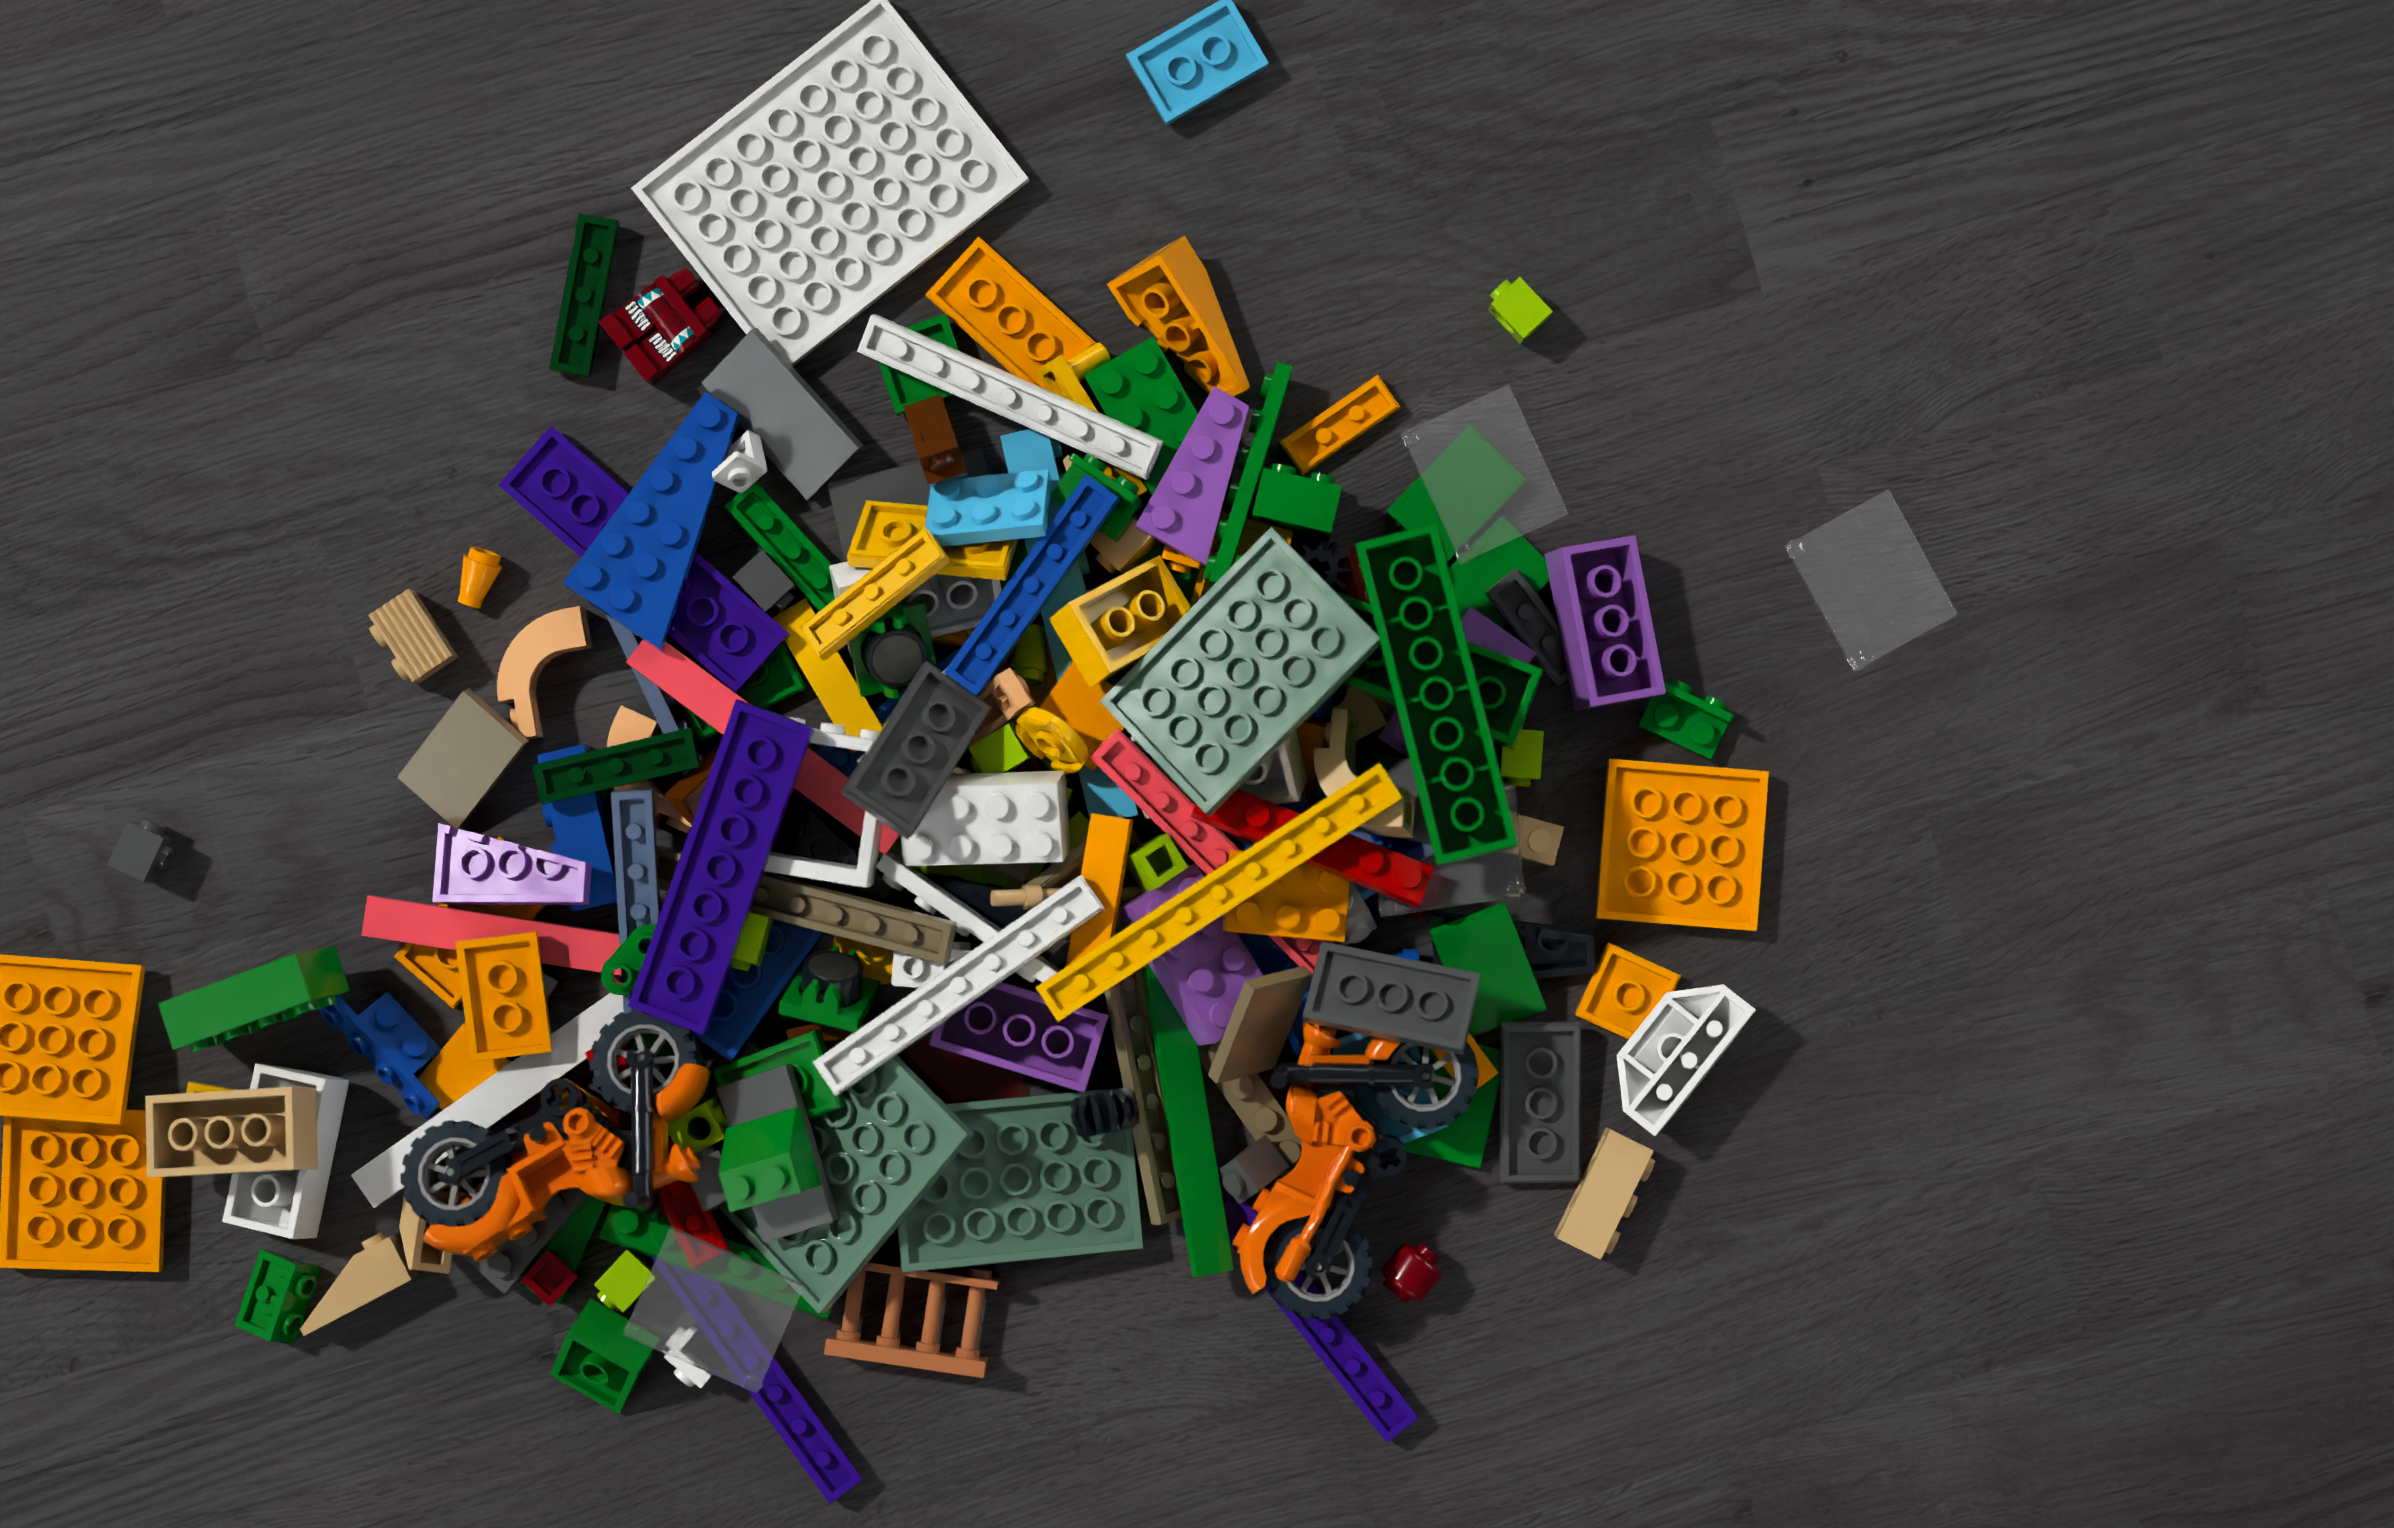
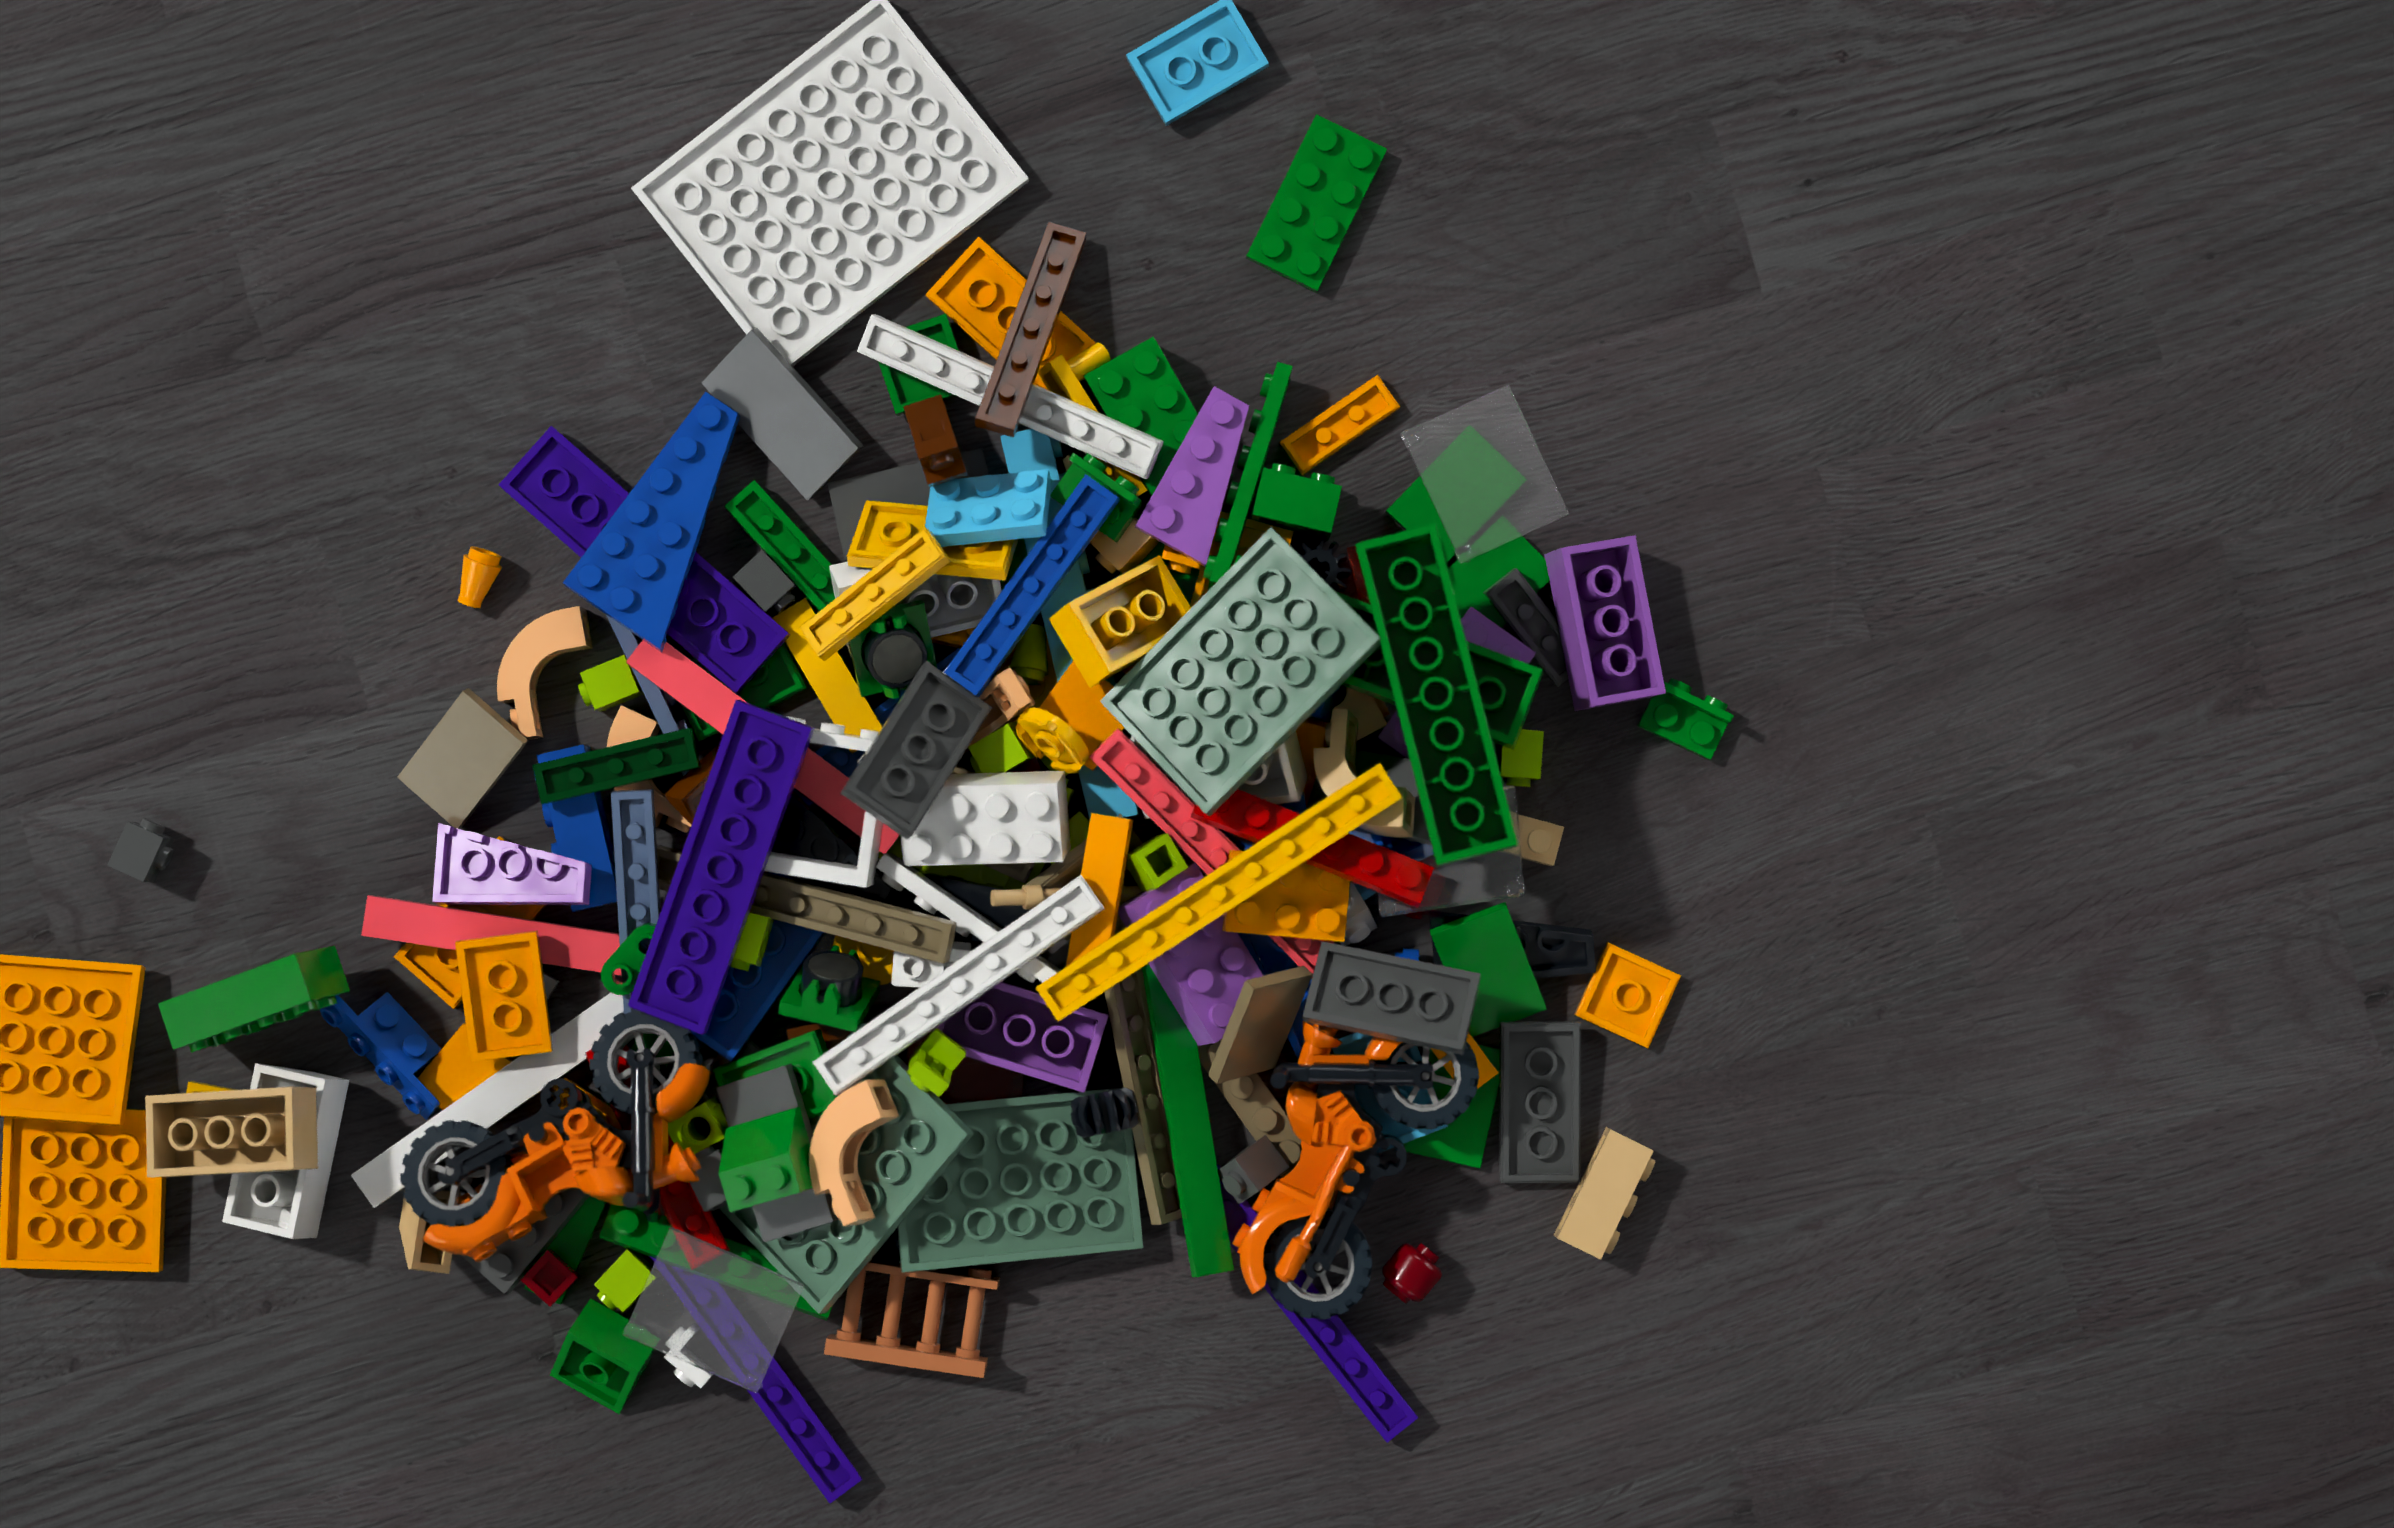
(277, 1297): green bracket -> none
(365, 1277): tan slope -> none
(412, 637): tan brick -> none
(584, 295): dark green plate -> none
(609, 684): none -> lime brick
(660, 325): dark red hips -> none
(743, 464): white bracket -> none
(838, 1143): none -> light nougat arch
(934, 1062): none -> lime bracket
(1030, 329): none -> reddish brown plate
(1179, 307): light orange wedge -> none
(1316, 203): none -> green plate
(1518, 308): lime brick -> none
(1677, 1050): white wedge -> none
(1682, 844): light orange plate -> none
(1871, 580): clear piece -> none

